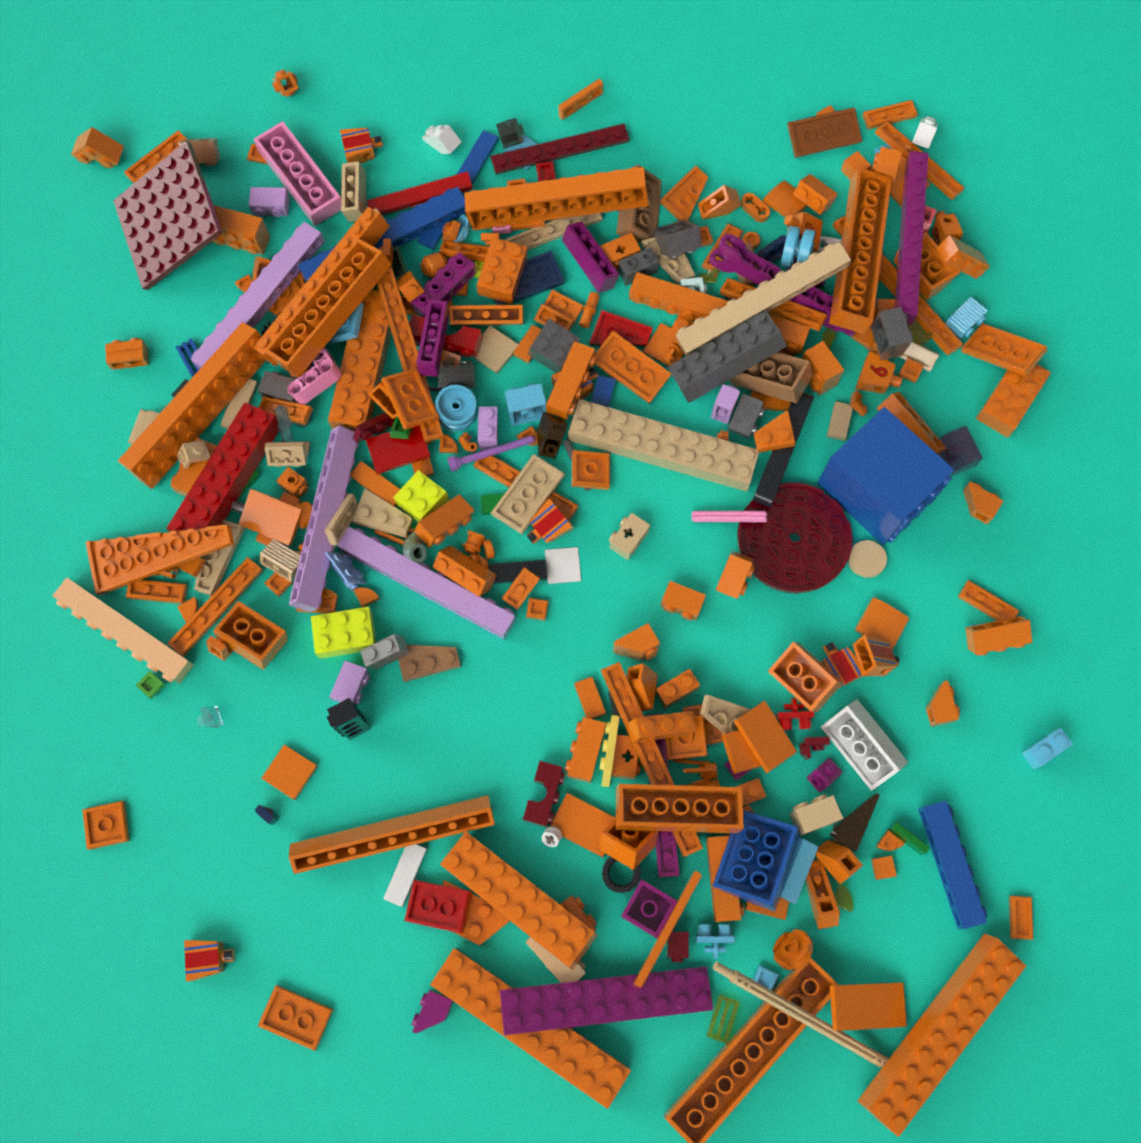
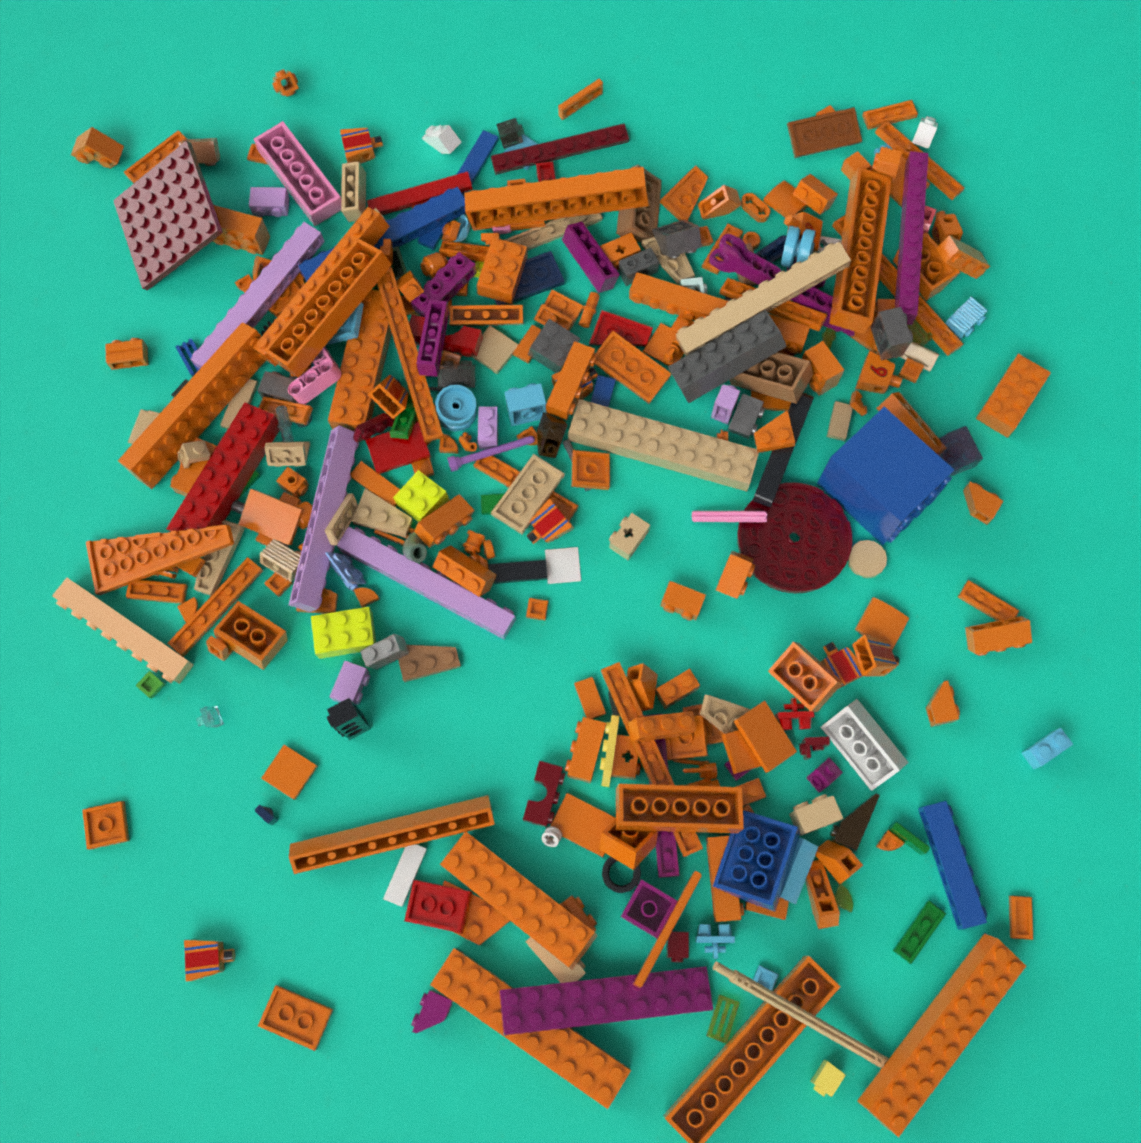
(410, 398): orange tile -> none
(520, 588): orange plate -> none
(638, 644): orange slope -> none
(710, 277): clear yellow tile -> none
(793, 949): orange tile -> none
(827, 1079): none -> light yellow brick
(867, 1006): orange tile -> none
(883, 867): orange tile -> none
(919, 932): none -> green tile
(1004, 349): orange tile -> none

